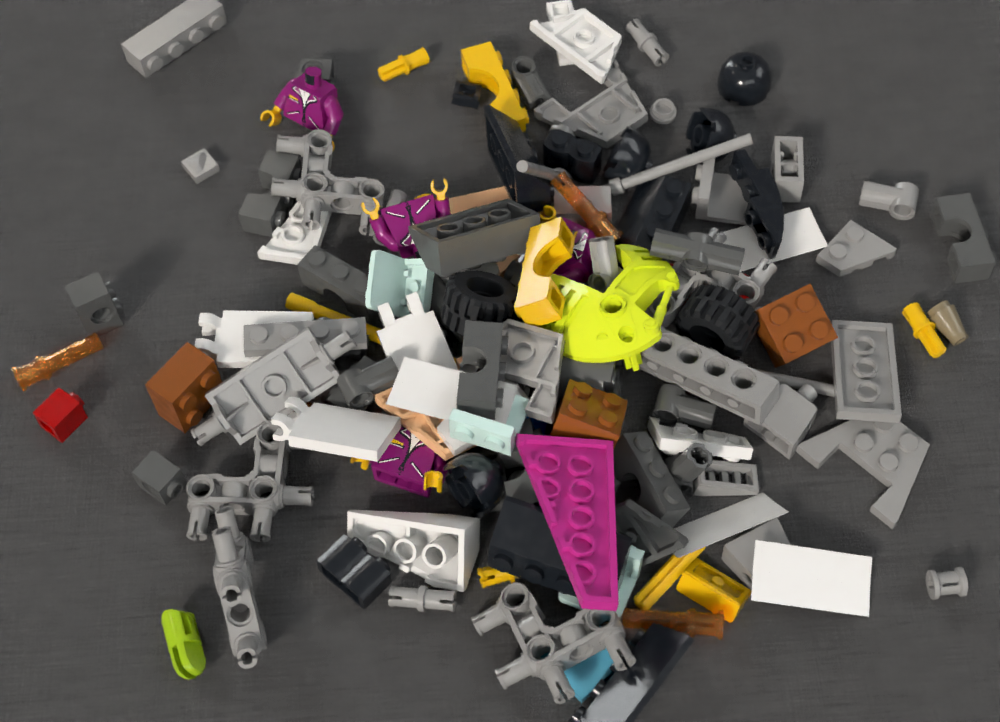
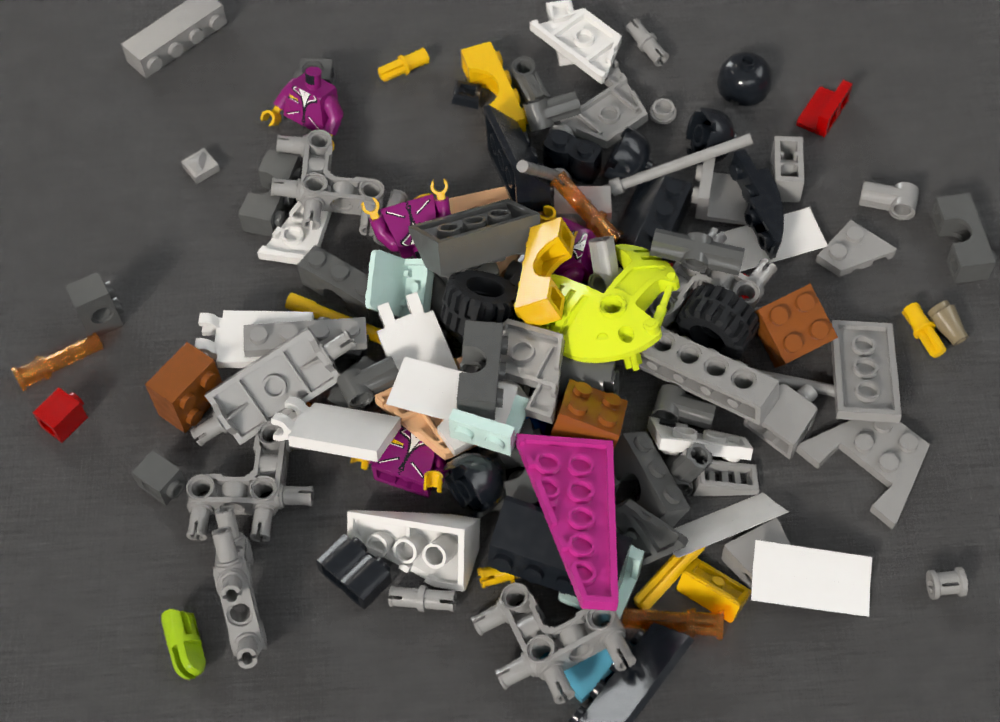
(544, 111): none -> dark grey piece
(824, 108): none -> red panel

